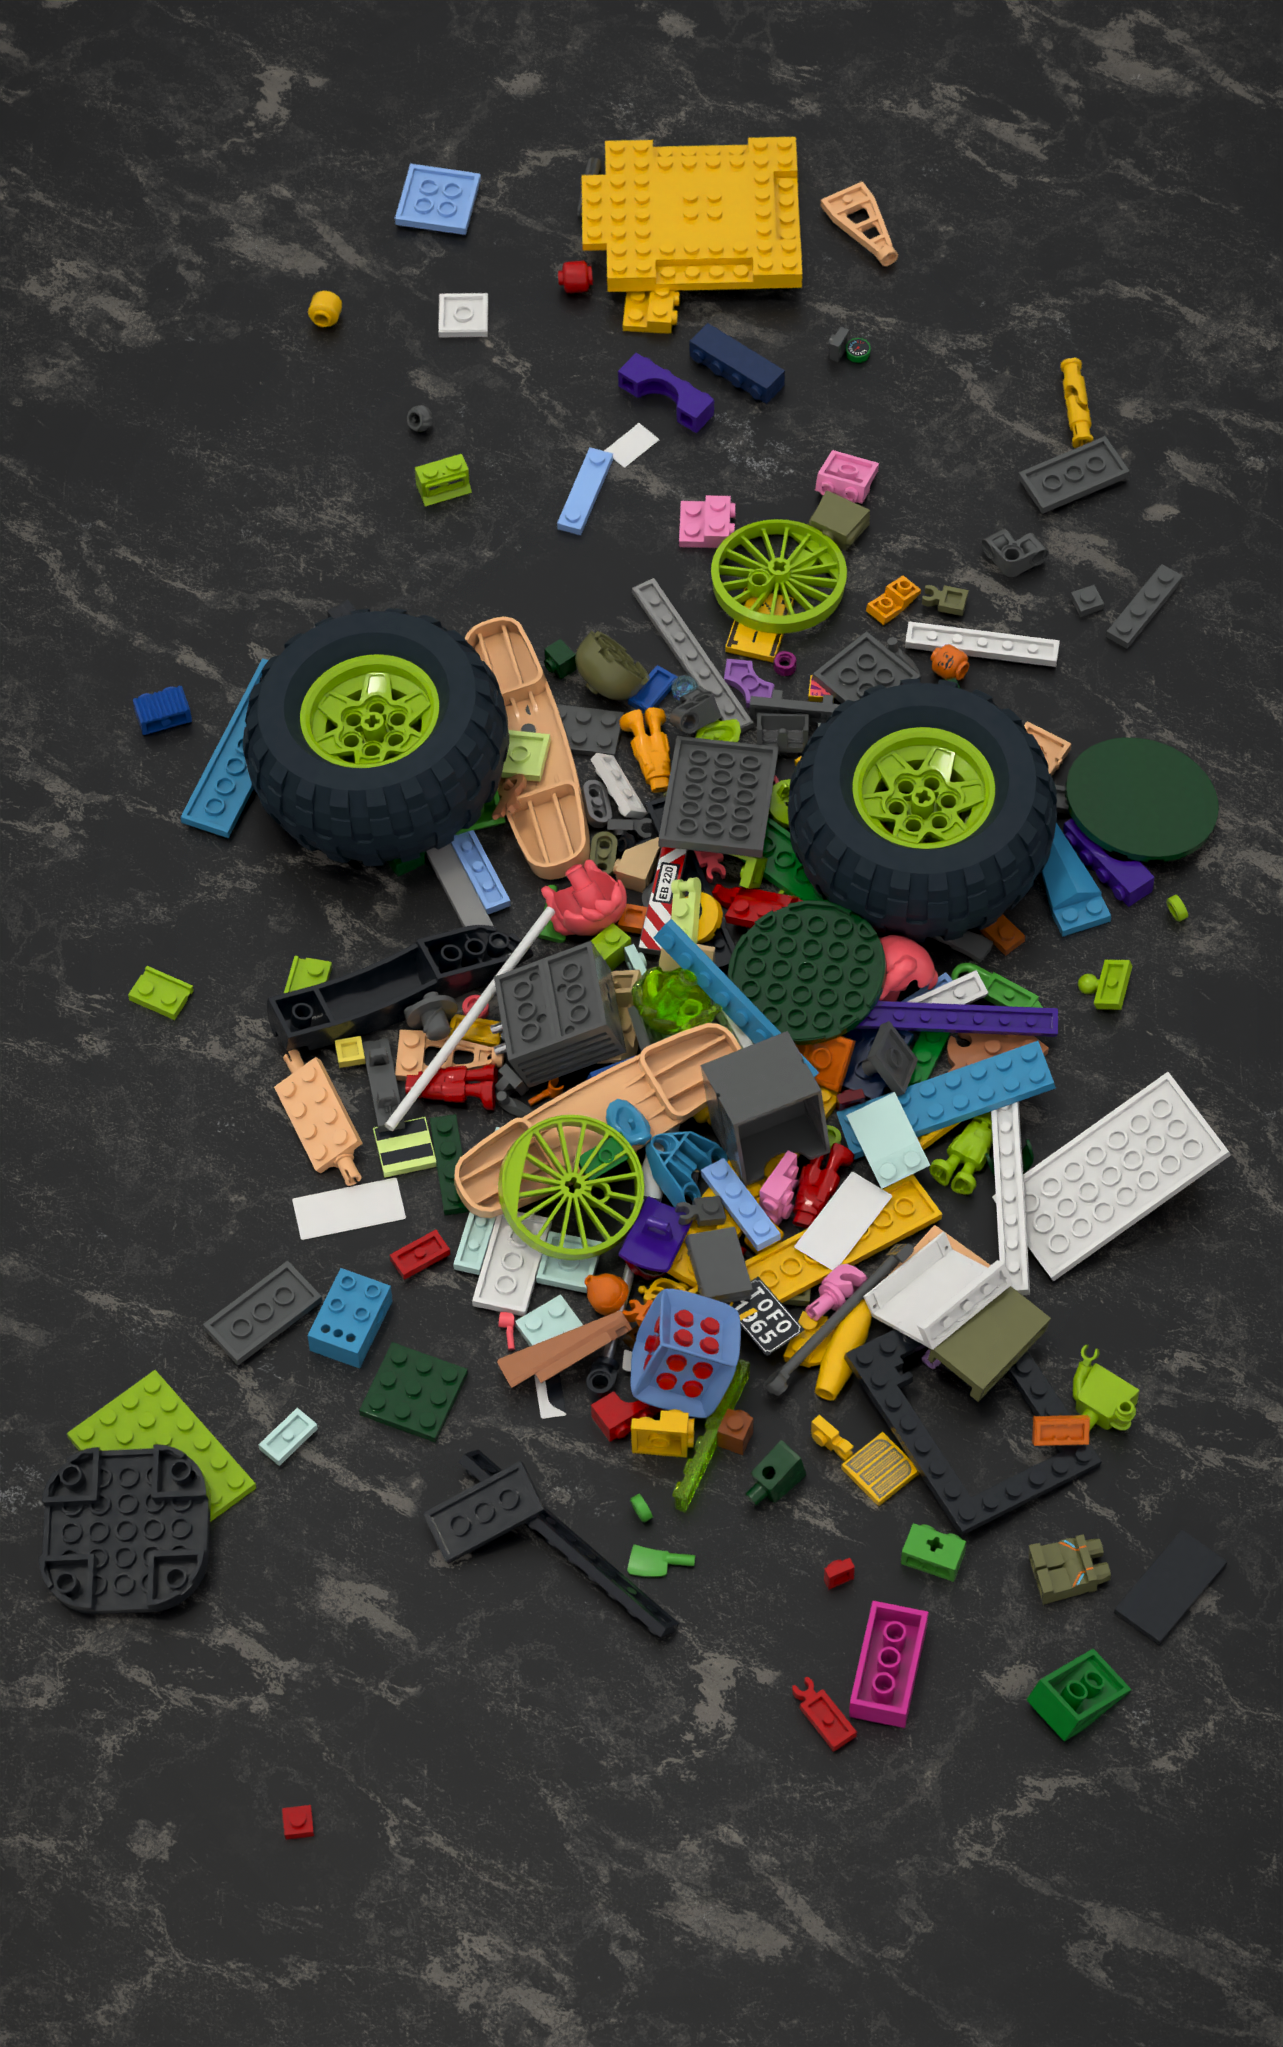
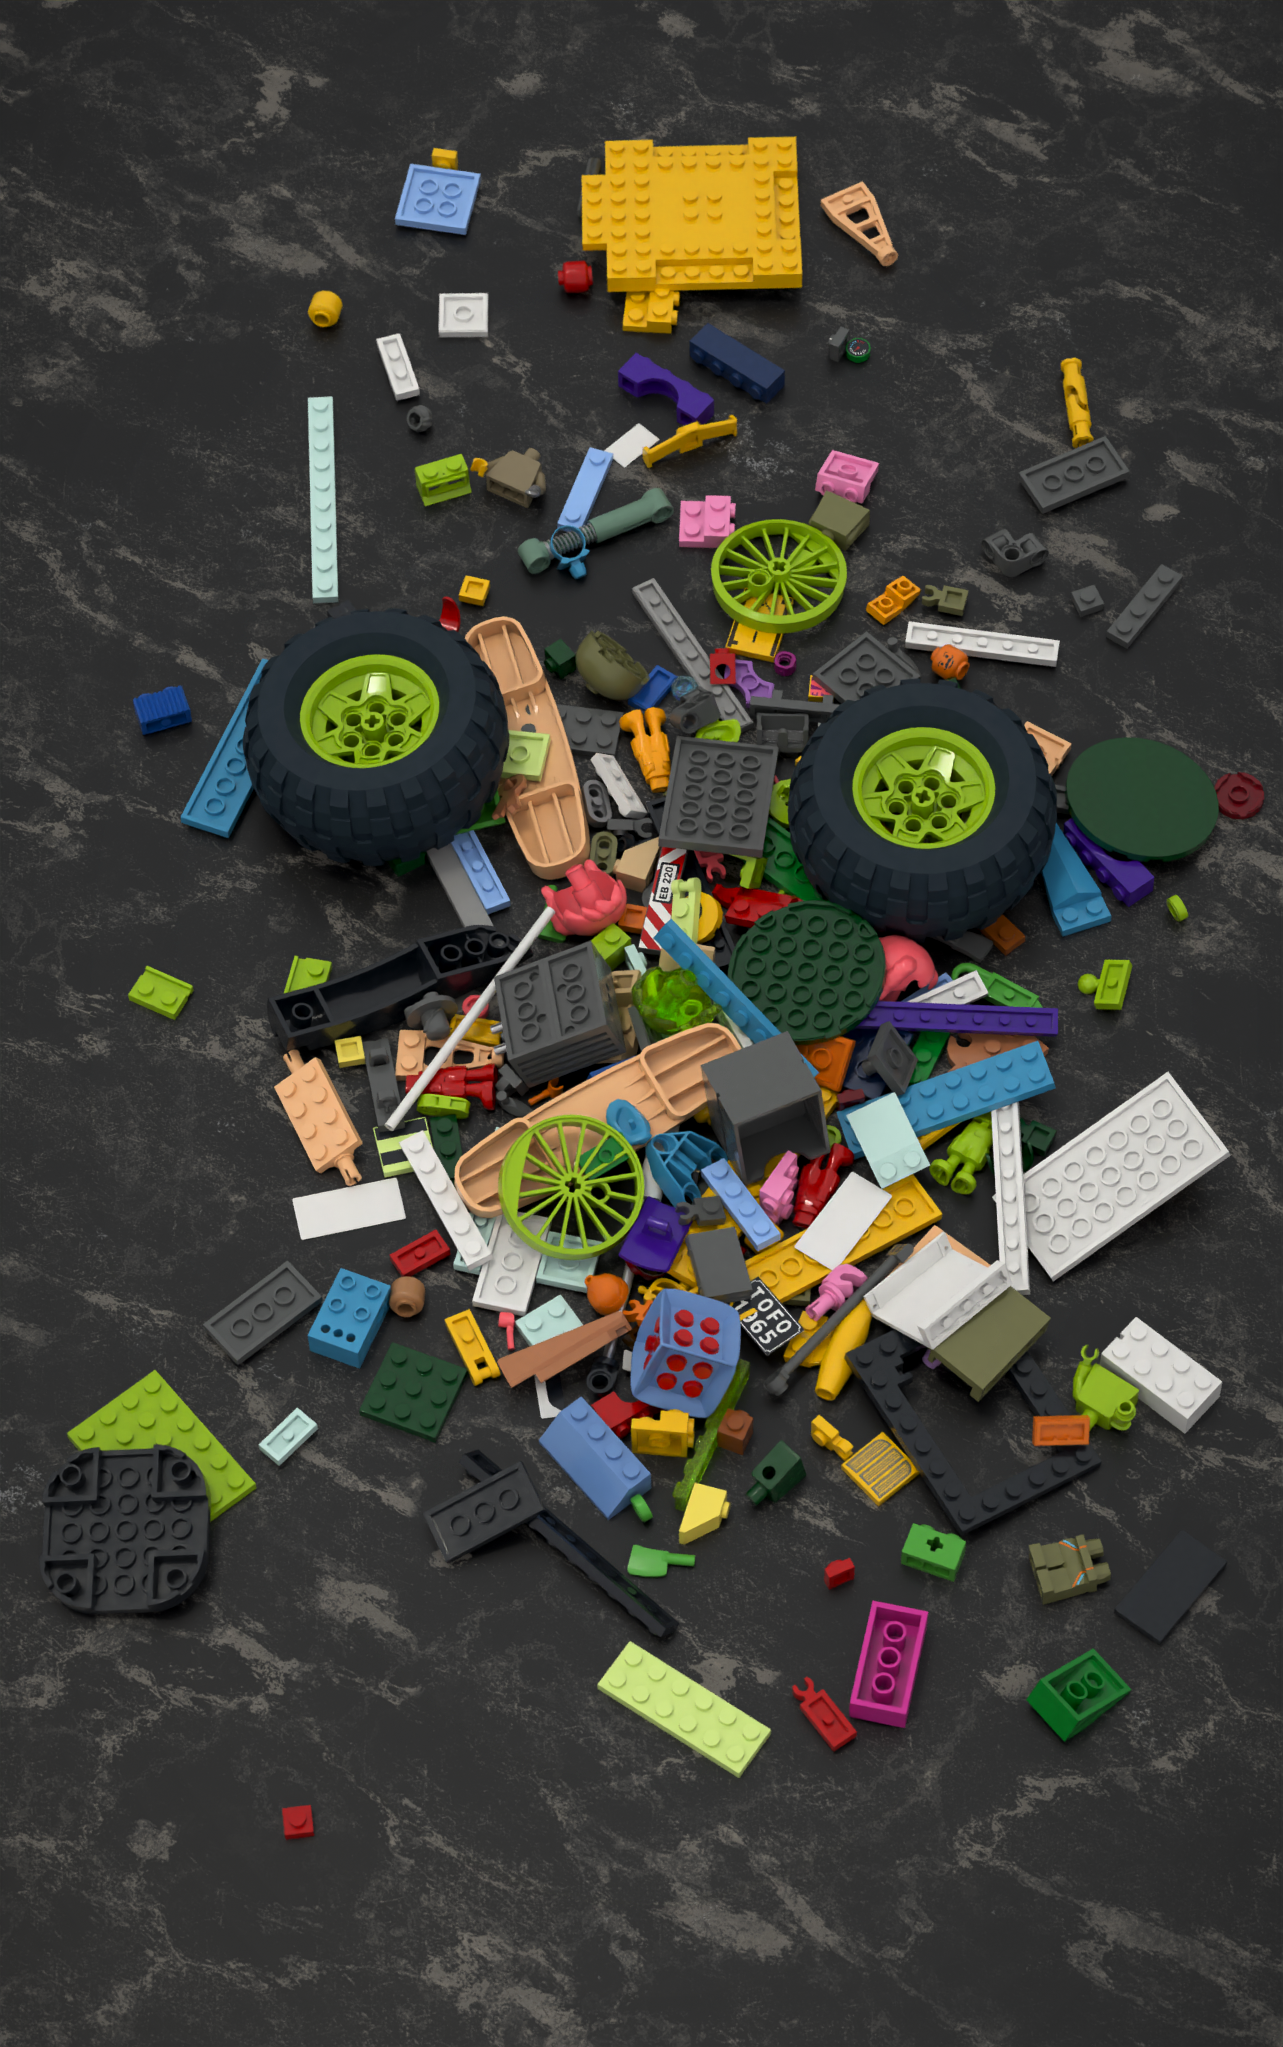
(323, 500): none -> light aqua plate
(398, 367): none -> white plate
(407, 1296): none -> medium nougat head
(443, 1105): none -> lime piece
(445, 159): none -> yellow plate
(446, 1200): none -> white plate
(450, 614): none -> red helmet
(472, 1346): none -> yellow plate
(474, 590): none -> yellow plate
(513, 476): none -> dark tan torso
(577, 568): none -> dark azure piece
(595, 1458): none -> medium blue slope
(651, 507): none -> sand green piece
(684, 1709): none -> yellowish green plate
(689, 438): none -> yellow plate
(703, 1512): none -> light yellow slope
(722, 656): none -> red bracket
(1039, 1136): none -> dark green plate
(1163, 1374): none -> white piece
(1239, 795): none -> dark red tile

